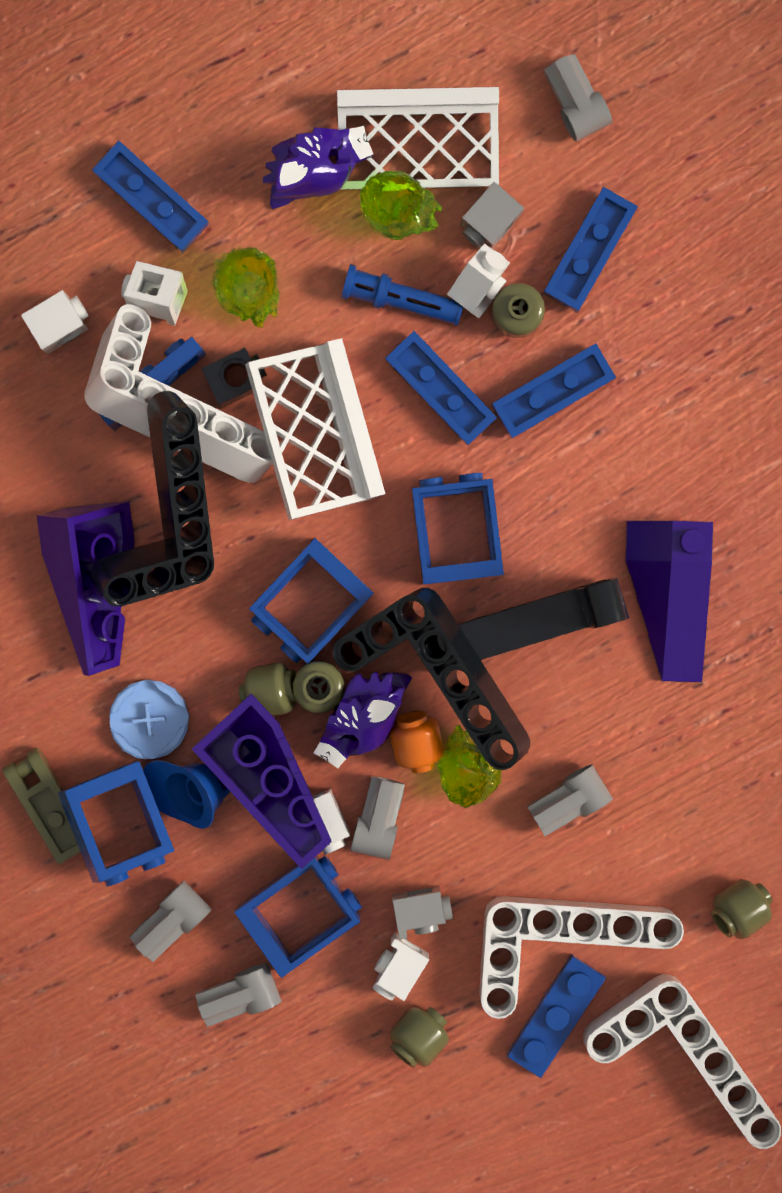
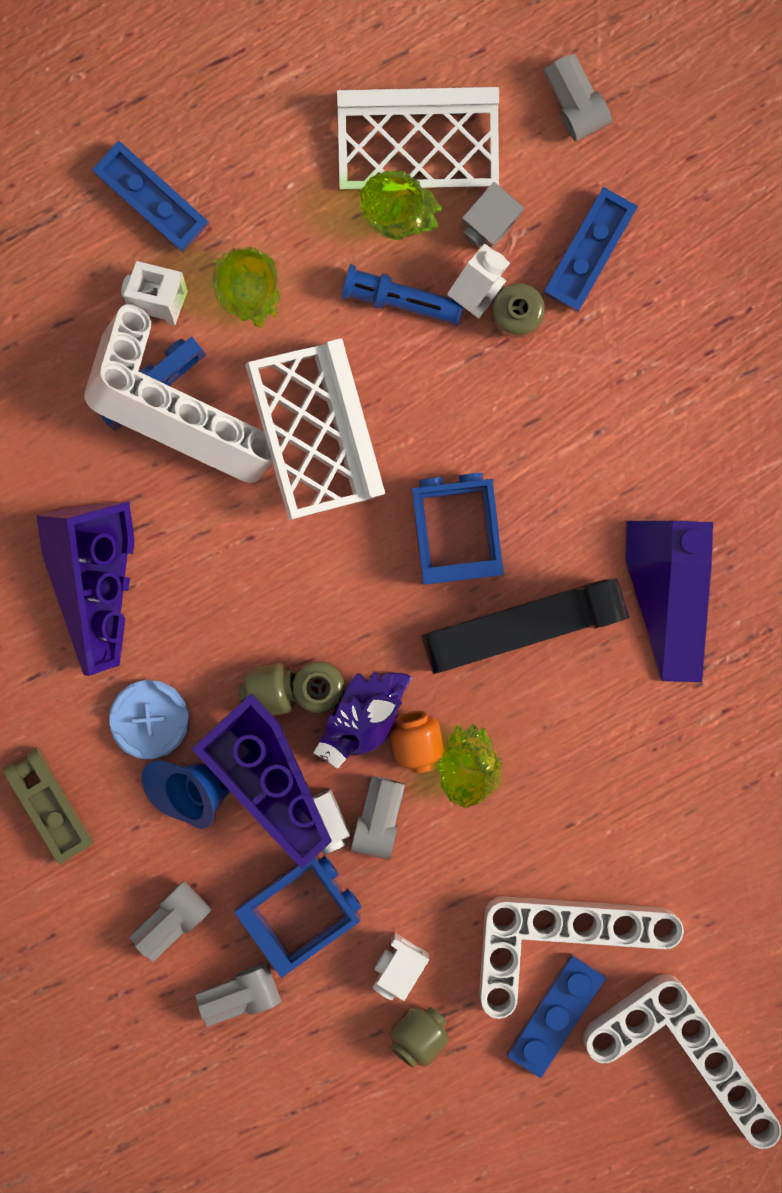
(56, 321): white brick -> none
(148, 859): blue window -> none
(176, 508): black beam -> none
(216, 377): black brick -> none
(292, 645): blue window -> none
(304, 163): dark purple piece -> none
(421, 911): light grey brick -> none
(440, 388): blue plate -> none
(443, 669): black beam -> none
(553, 391): blue plate -> none
(578, 795): light grey piece -> none
(742, 909): olive head -> none

